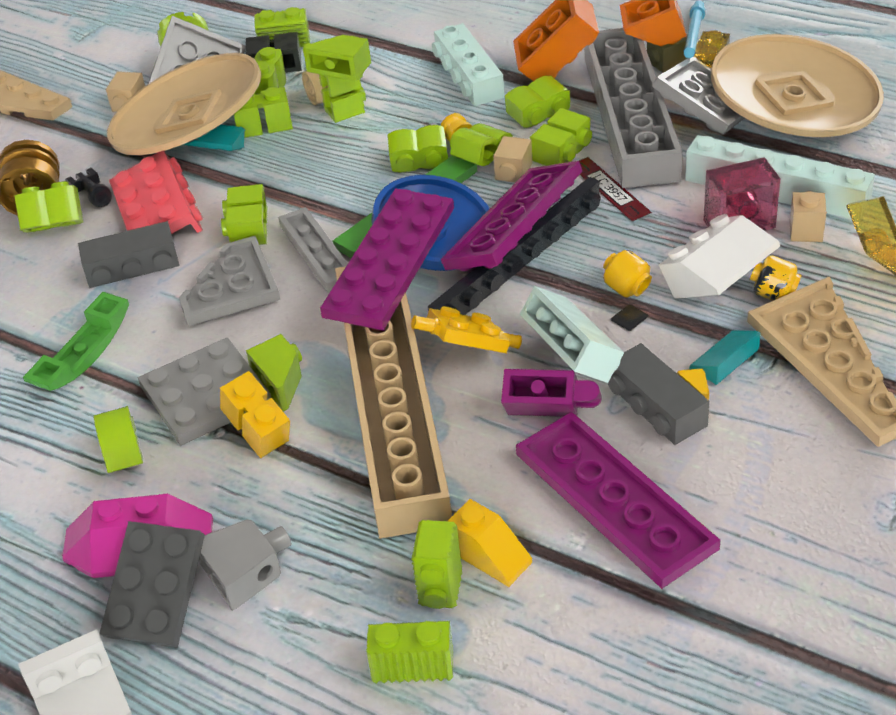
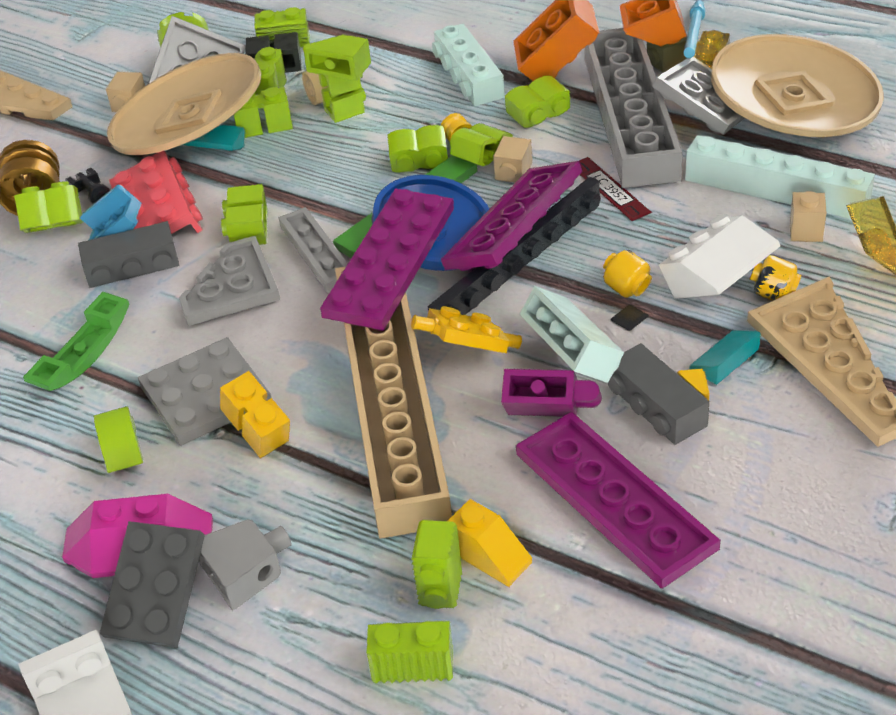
(112, 213): none -> dark azure bracket
(277, 368): lime slope -> none
(561, 138): lime piece -> none
(744, 190): clear pink brick -> none

